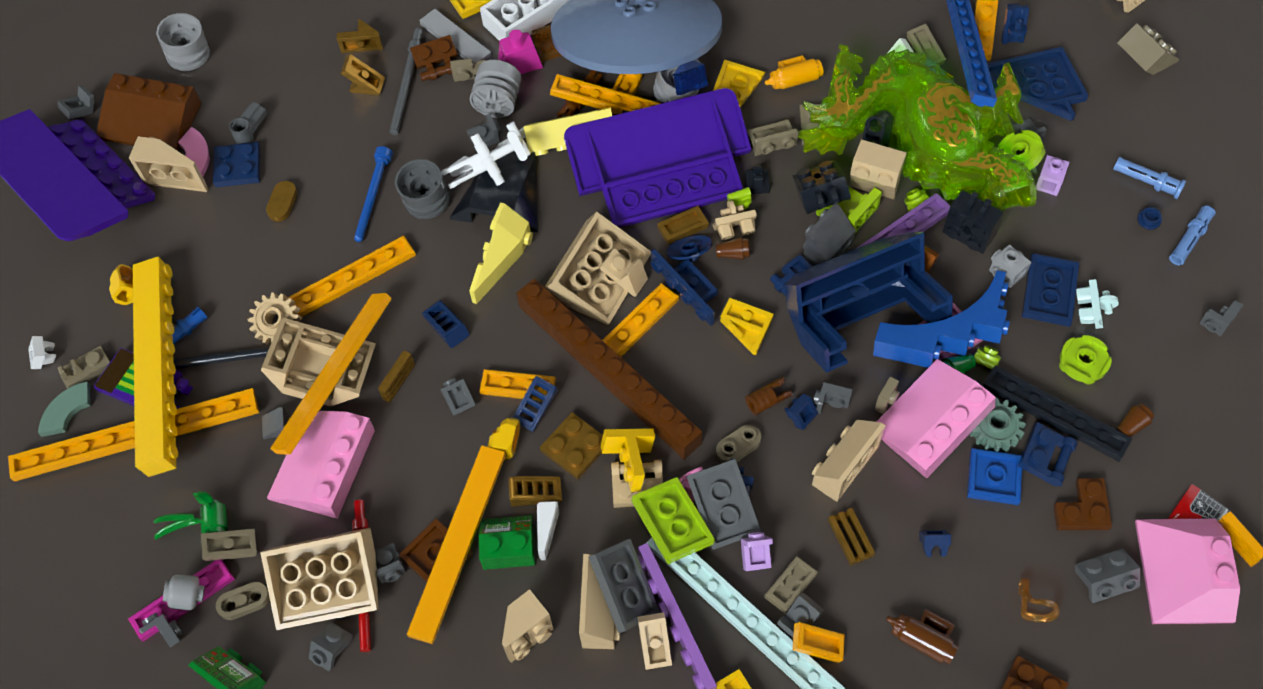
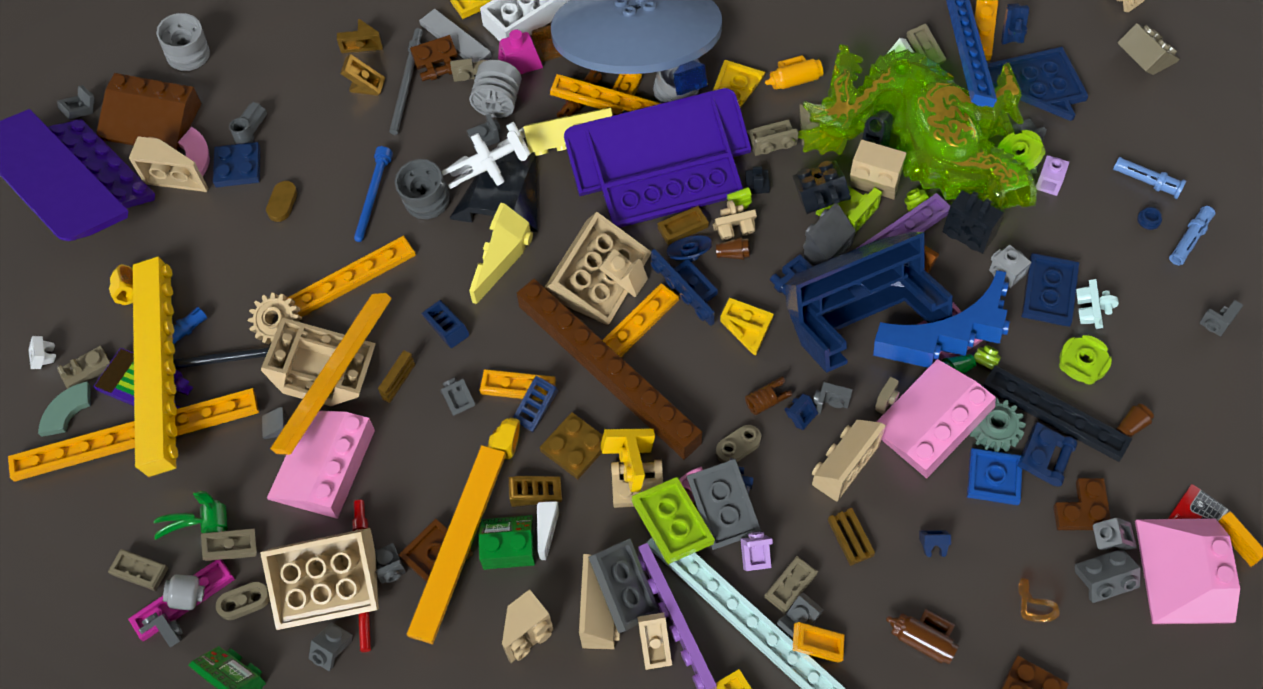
(138, 570): none -> dark tan plate
(1114, 534): none -> dark grey bracket

